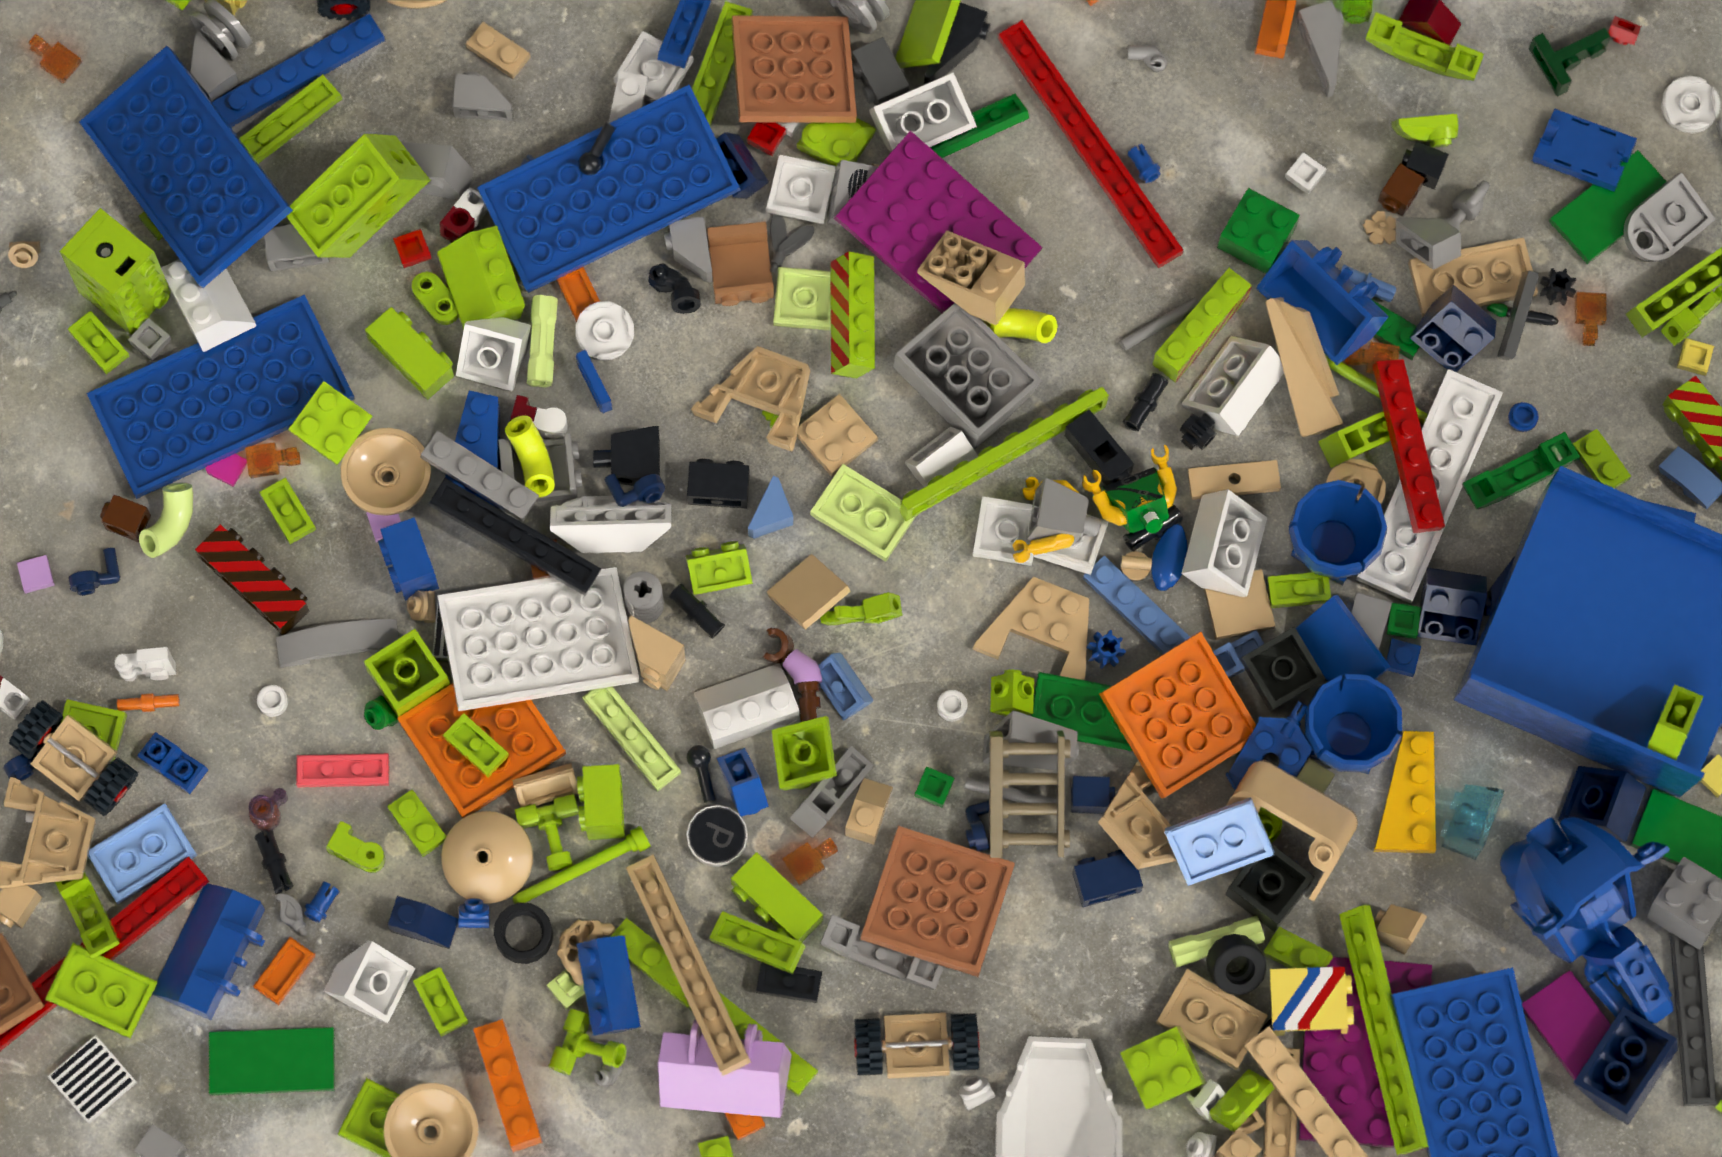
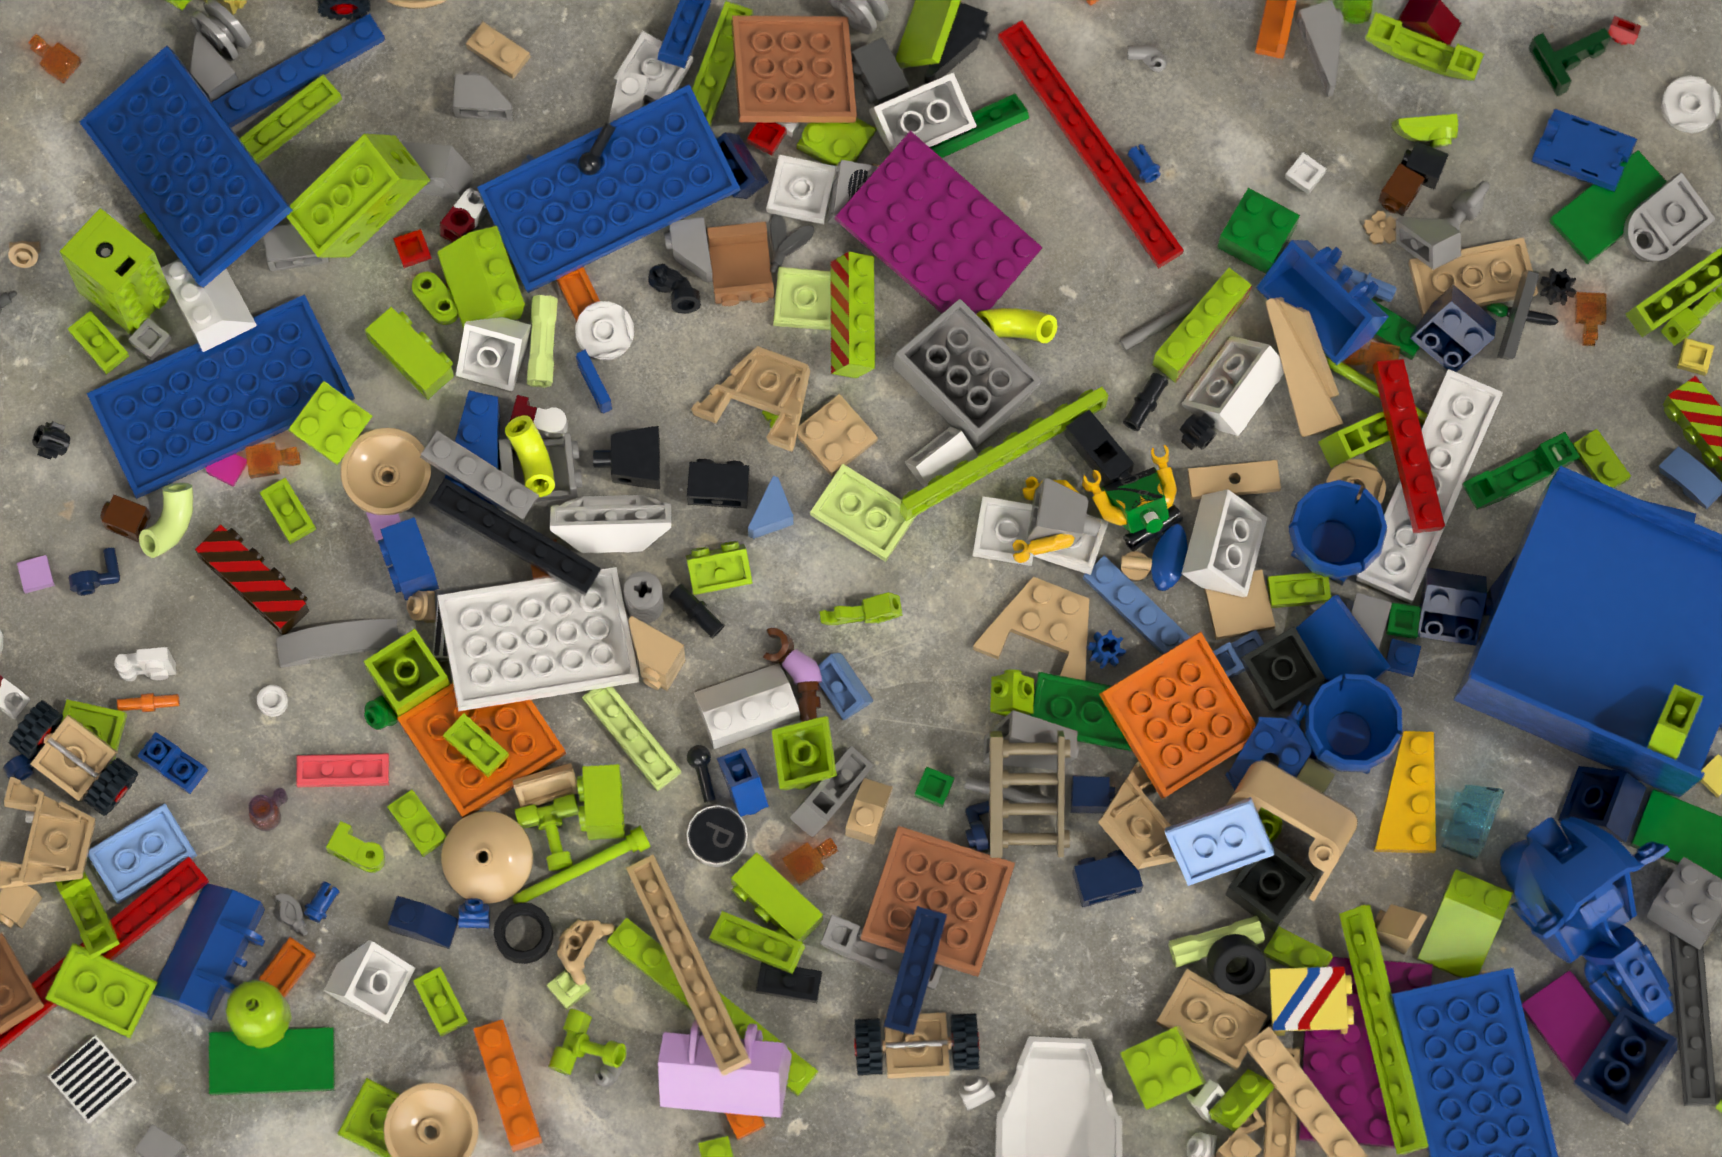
(51, 440): none -> black gear
(267, 1021): none -> lime cylinder
(273, 861): black pin -> none
(608, 985): blue brick -> none
(646, 489): dark blue plate -> none
(808, 591): tan tile -> none
(915, 970): none -> dark blue plate
(952, 705): white tile -> none
(974, 276): tan slope -> none
(1464, 925): none -> lime slope
(1523, 417): blue plate -> none

